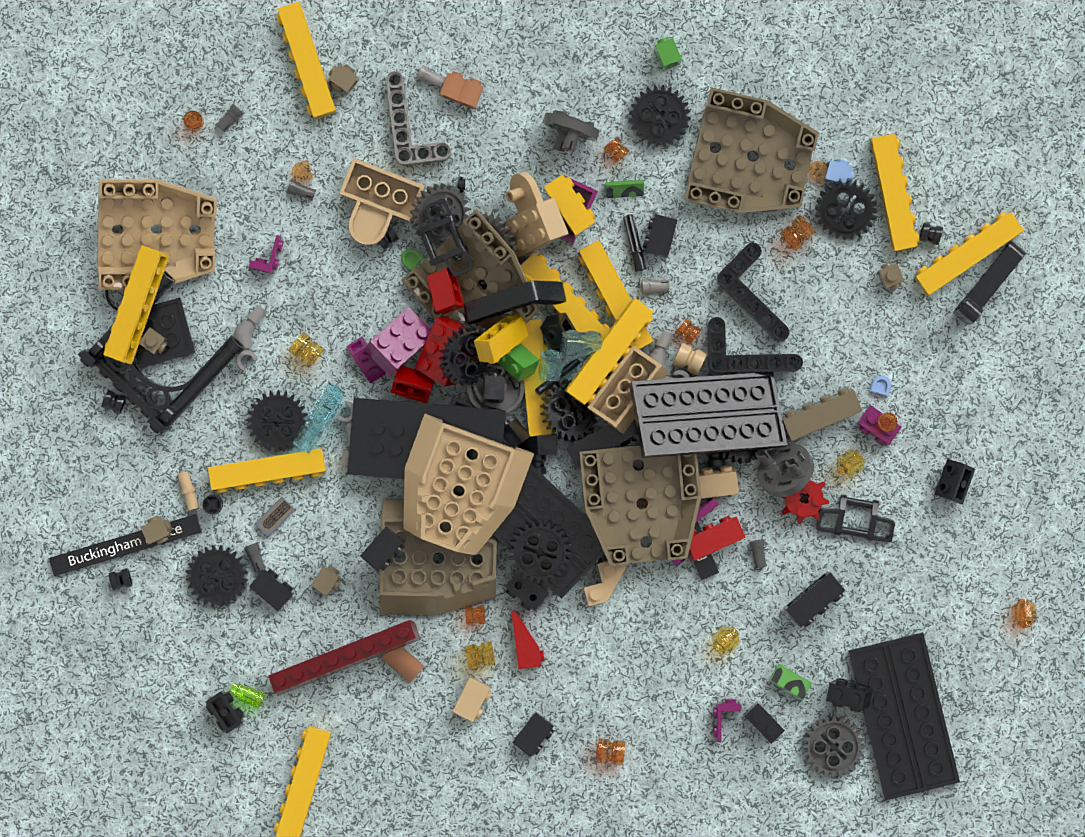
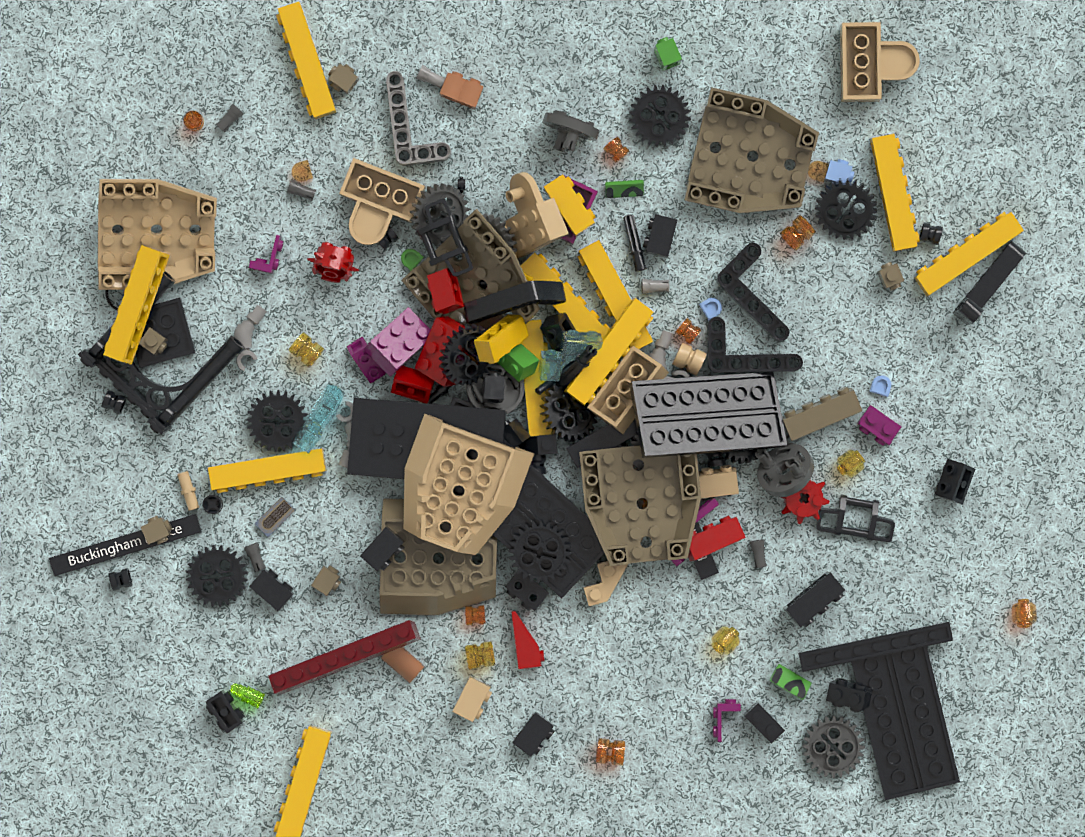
(333, 262): none -> red brick
(441, 390): none -> black bar
(582, 361): none -> black axle
(711, 308): none -> light blue tile
(869, 61): none -> tan brick
(875, 646): none -> black tile
(884, 423): clear orange wheel -> none

